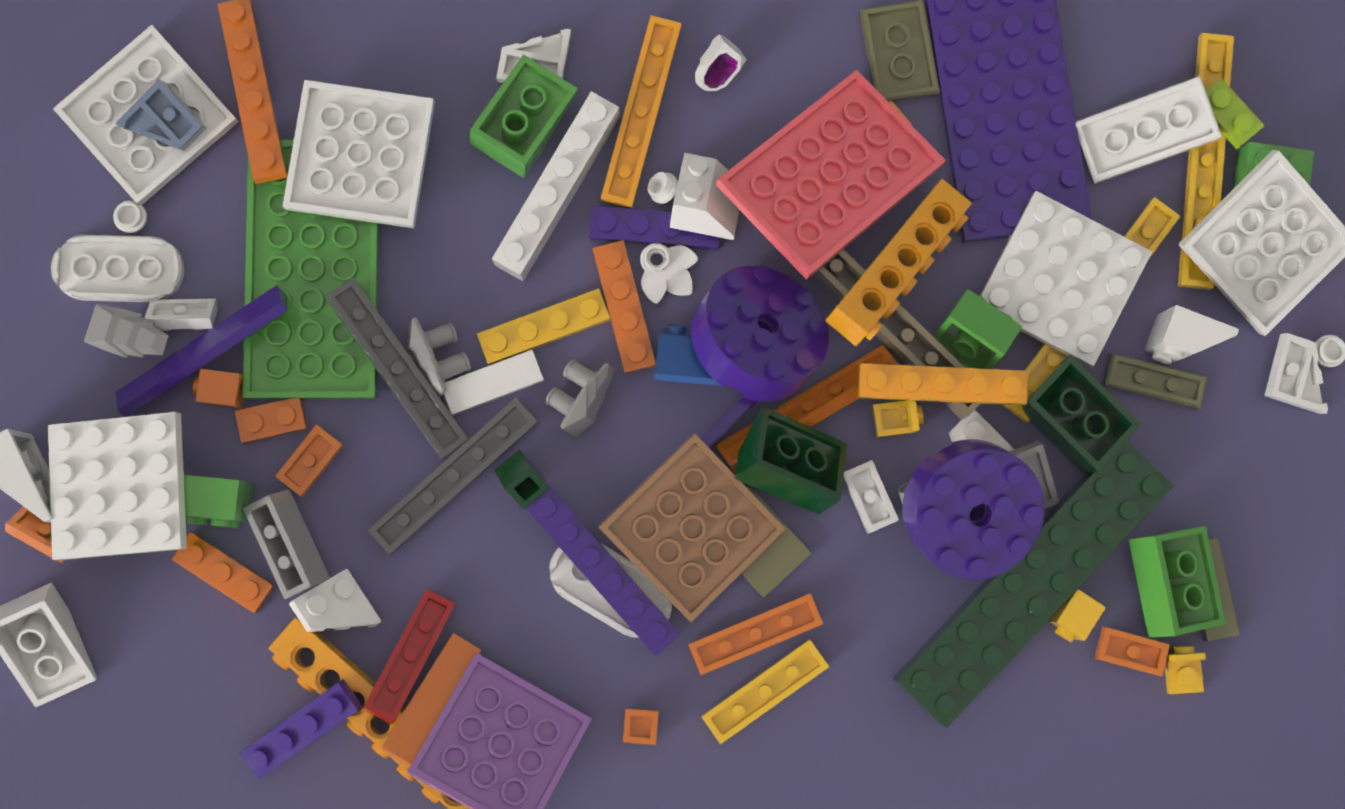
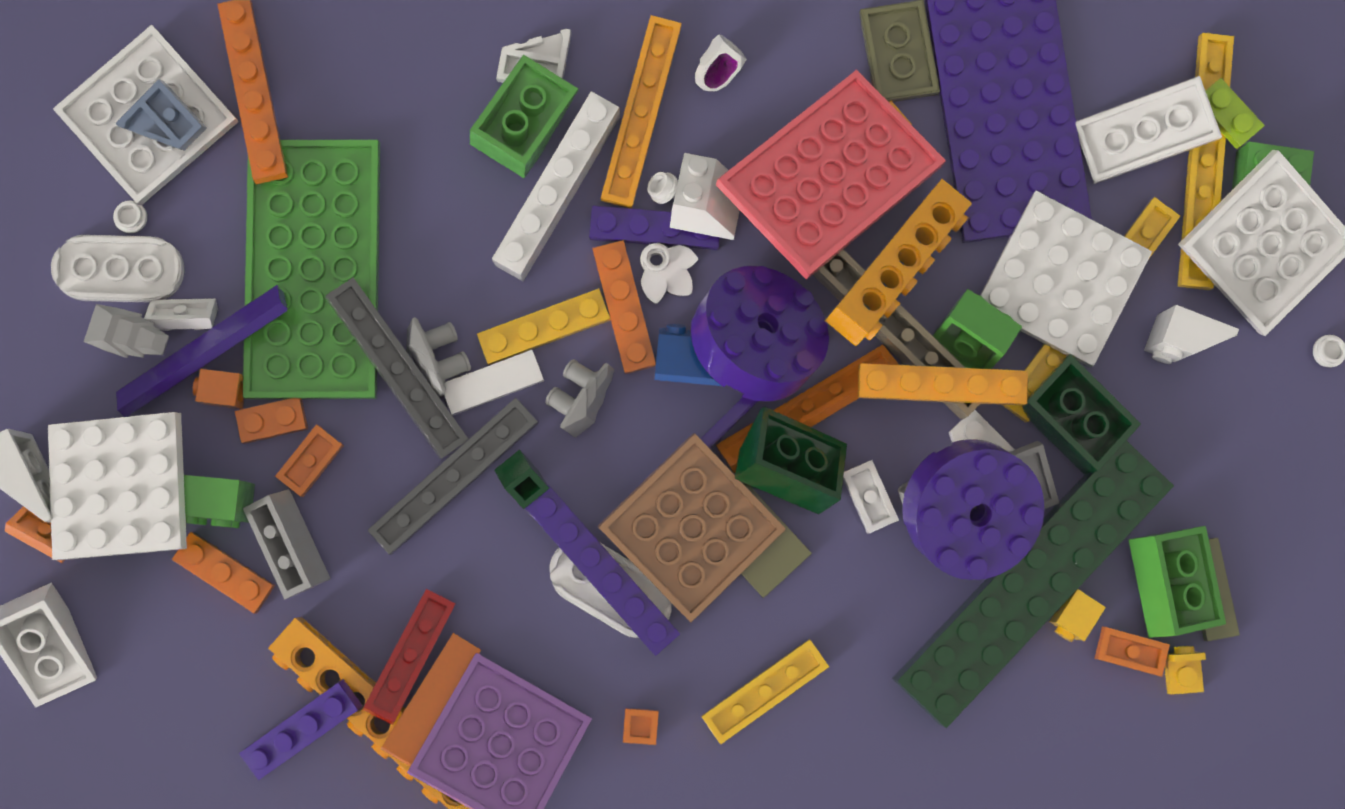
(335, 605): white wing -> none
(359, 154): white plate -> none
(755, 634): orange plate -> none
(897, 418): yellow bracket -> none
(1155, 381): olive tile -> none
(1296, 374): white wing -> none

